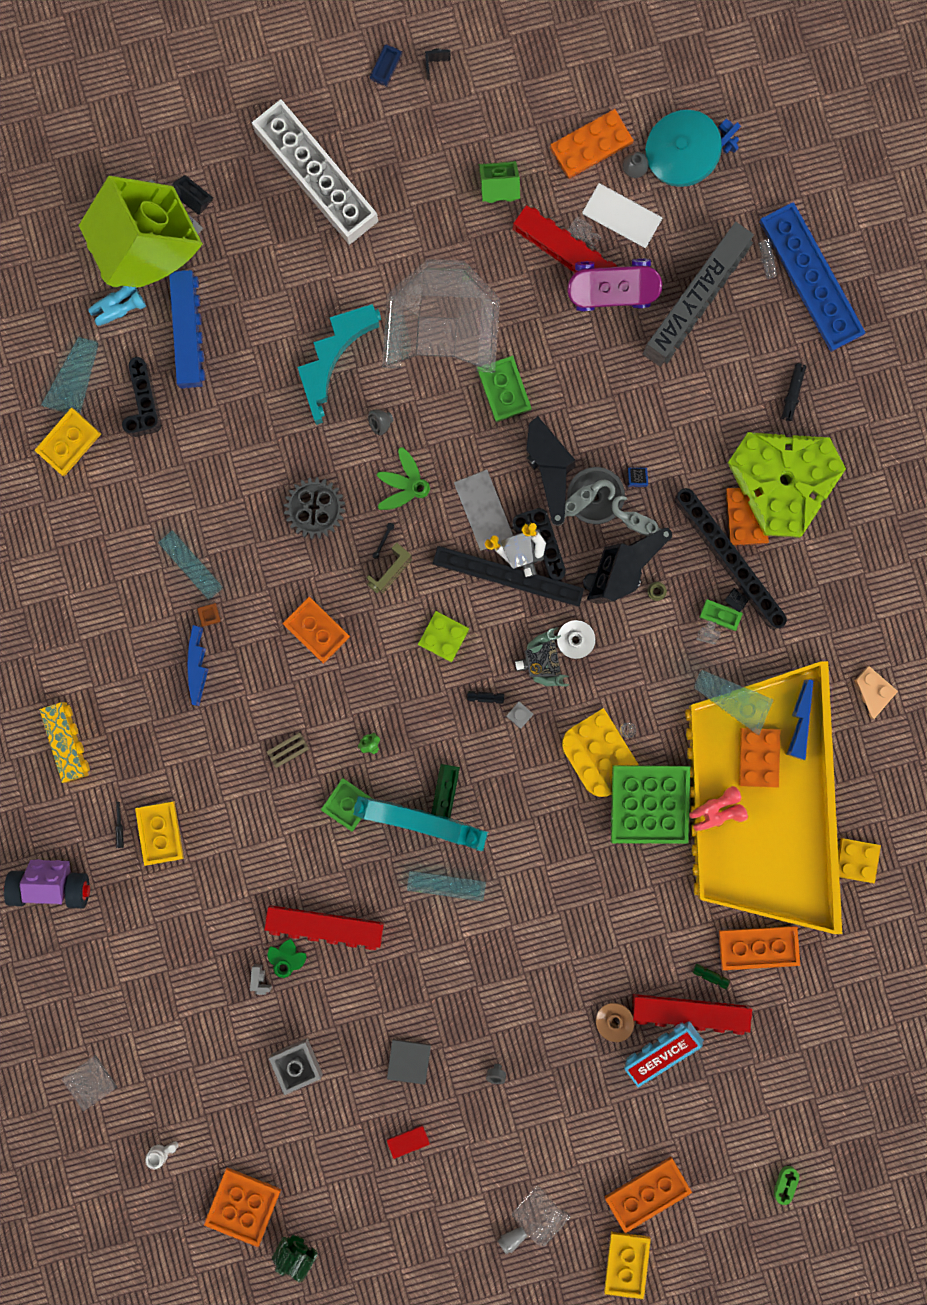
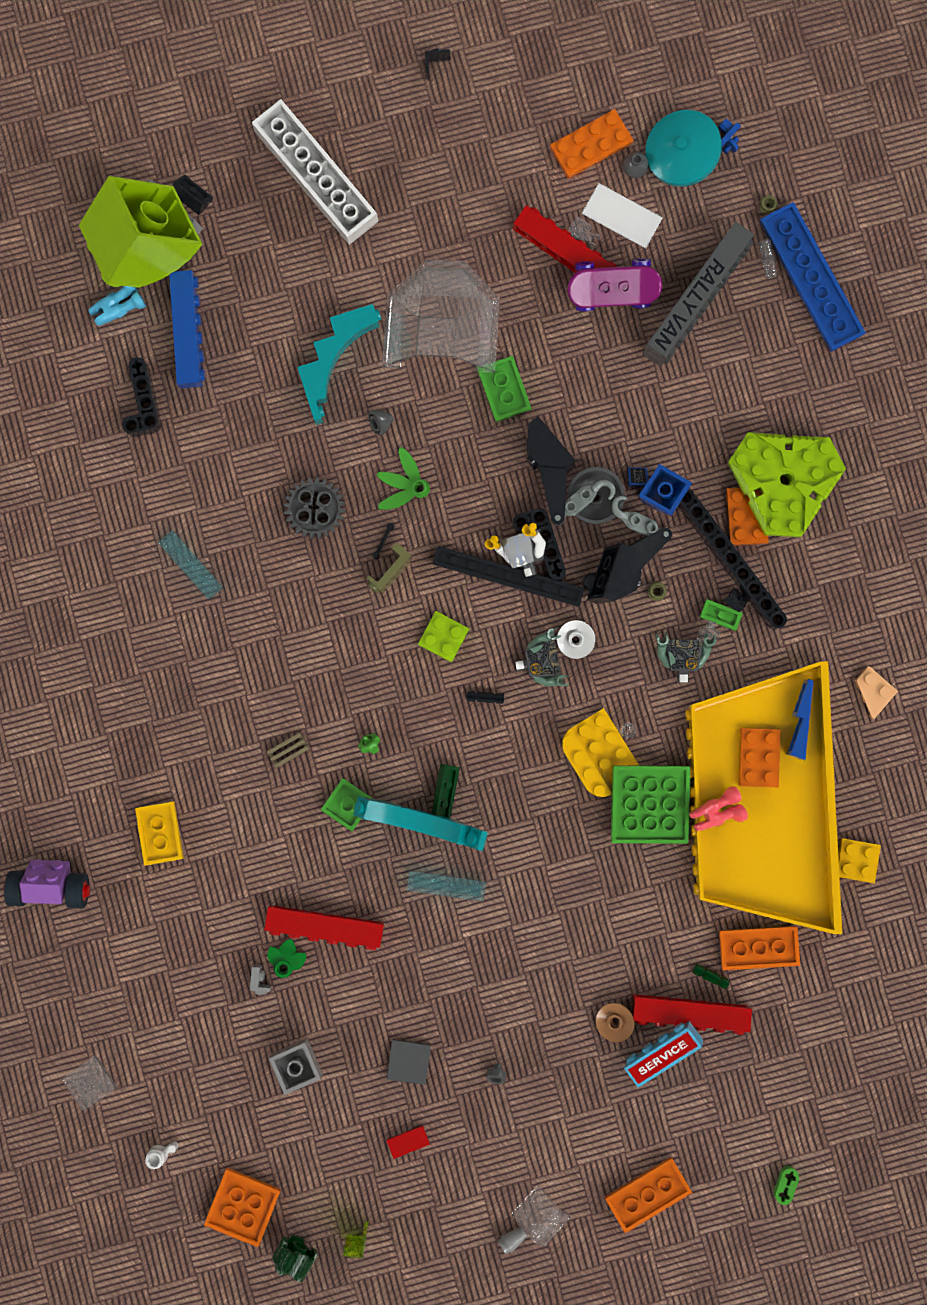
(64, 742): yellow brick -> none
(67, 442): yellow plate -> none
(72, 380): clear light blue wing -> none
(119, 828): black piece -> none
(196, 673): blue slope -> none
(209, 615): dark orange plate -> none
(316, 630): orange plate -> none
(355, 1245): none -> clear neon green panel
(386, 65): dark blue tile -> none
(483, 508): flat silver sticker -> none
(499, 181): bright green slope -> none
(519, 715): light grey brick -> none
(627, 1265): yellow plate -> none
(664, 490): none -> blue slope
(684, 655): none -> torso
(741, 703): clear light blue wing -> none
(768, 200): none -> olive plate
(791, 400): black pin -> none

